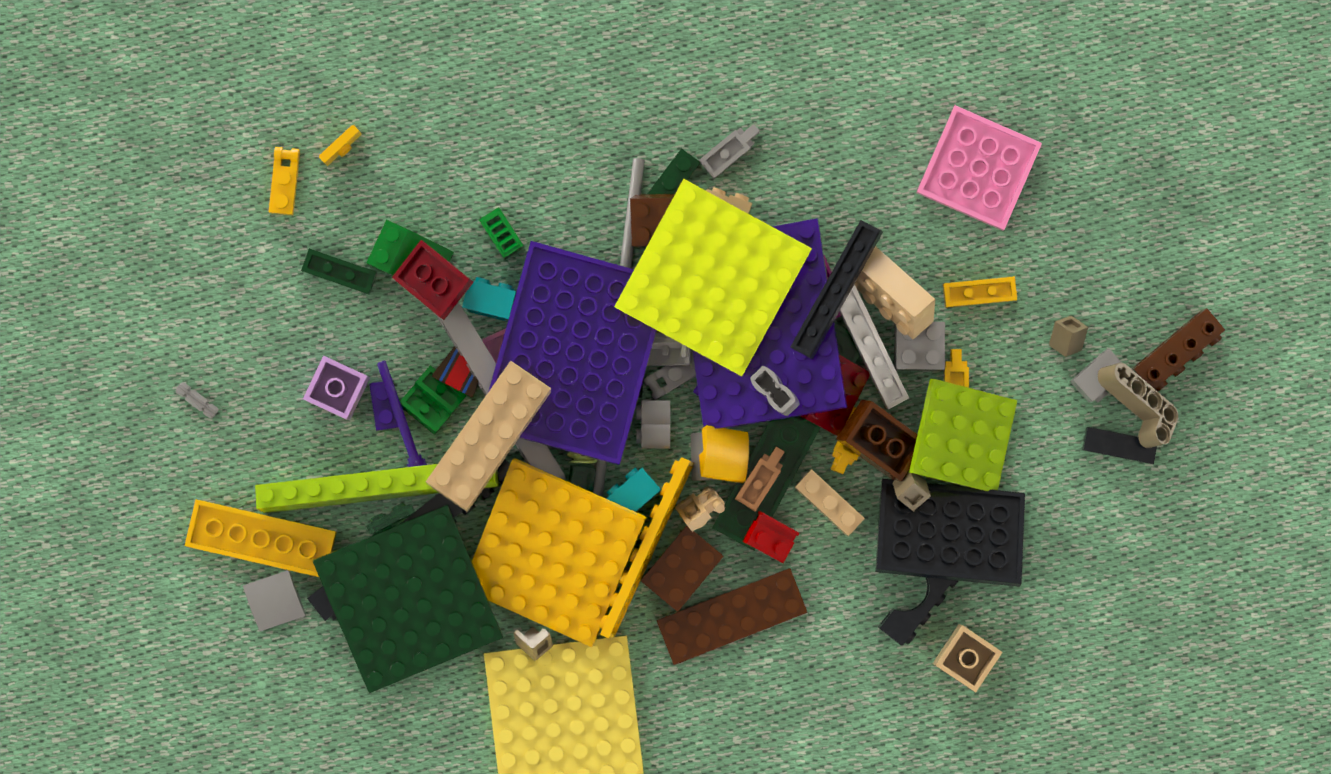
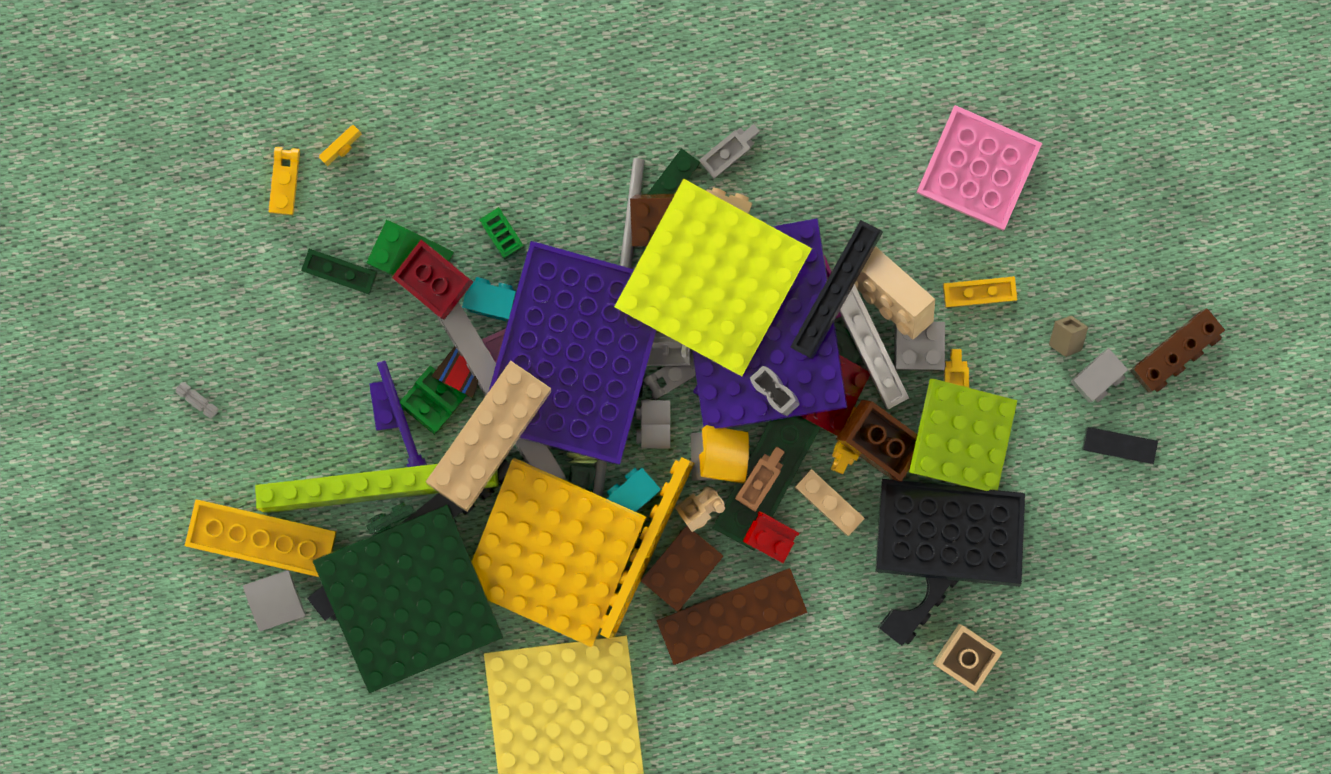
(336, 388): lavender brick -> none
(534, 642): dark tan panel -> none
(912, 490): dark tan panel -> none
(1143, 400): dark tan beam -> none

